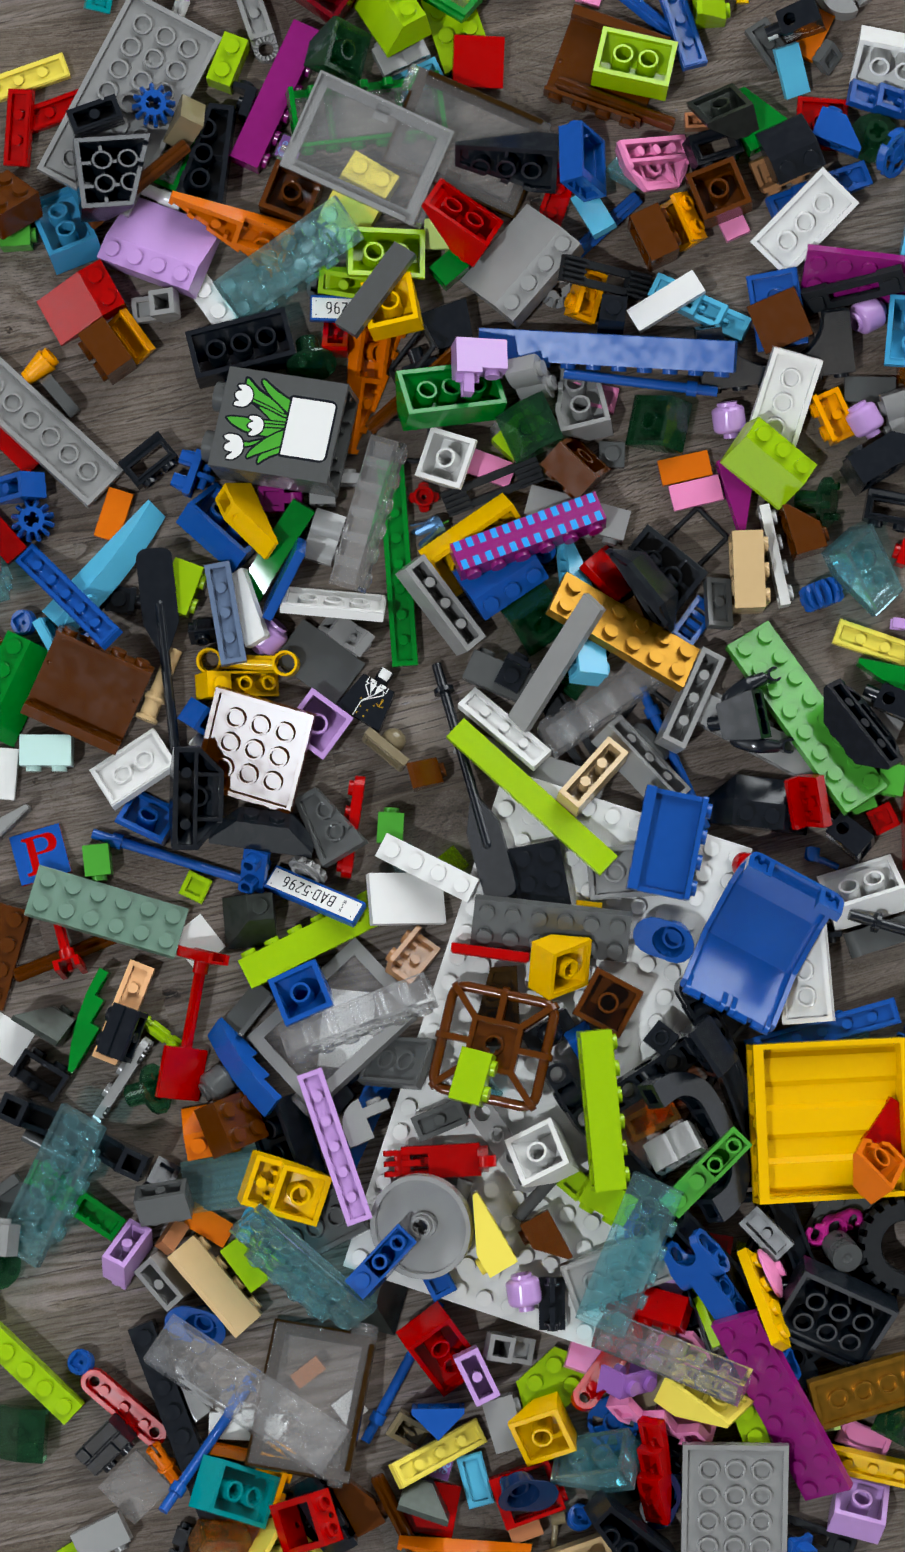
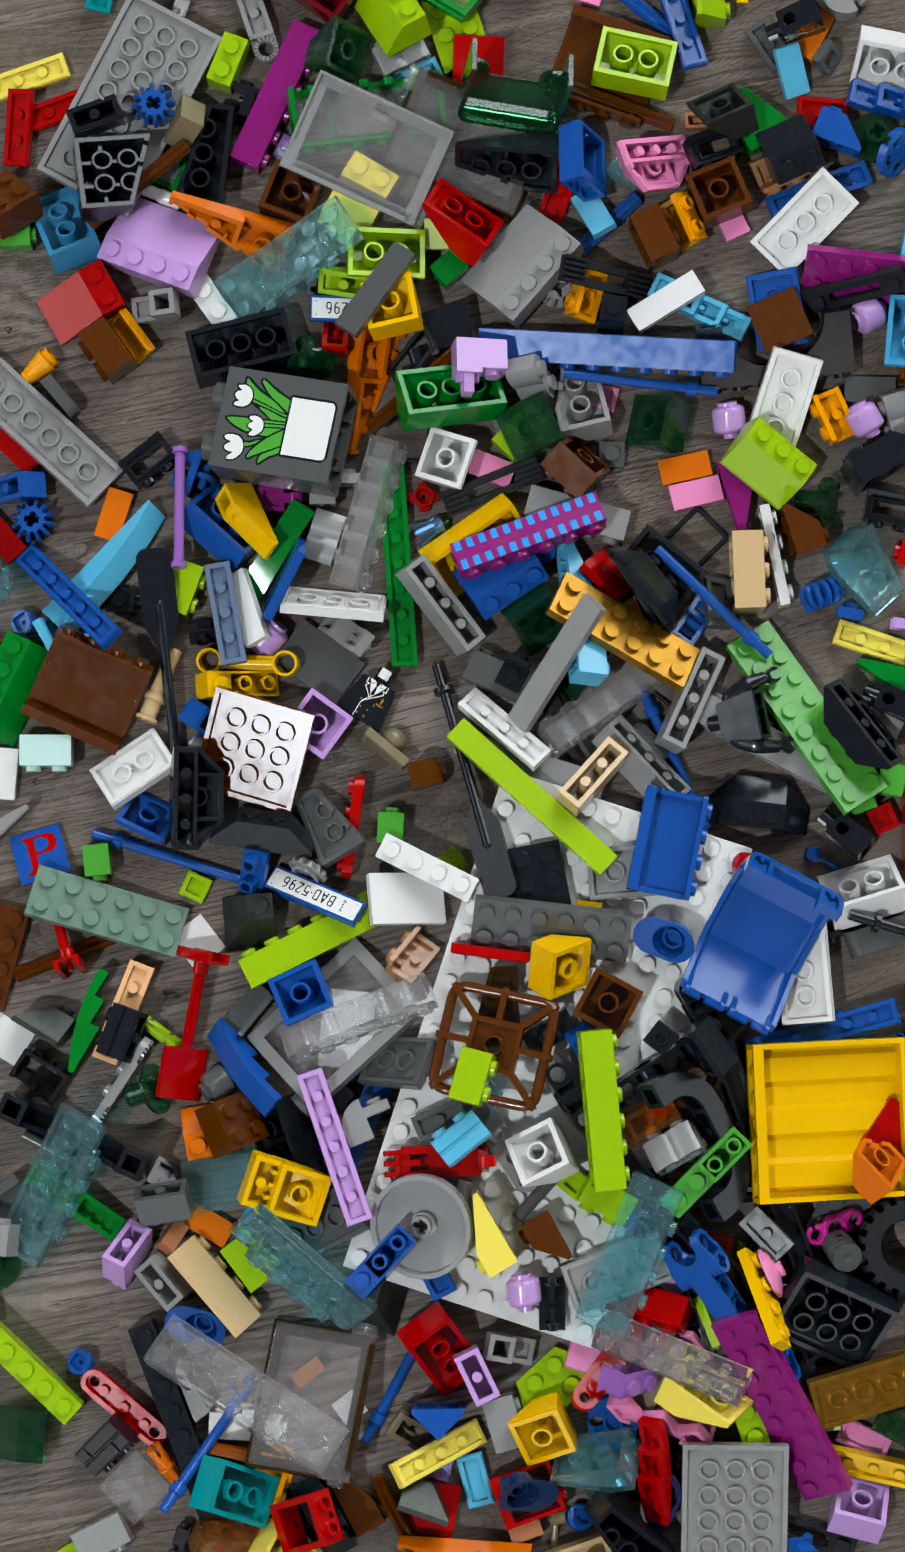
(179, 507): none -> medium lavender bar
(460, 1138): none -> medium azure brick
(512, 101): none -> clear green windscreen
(750, 637): none -> blue bar
(808, 801): red bracket -> none
(849, 612): none -> blue plate

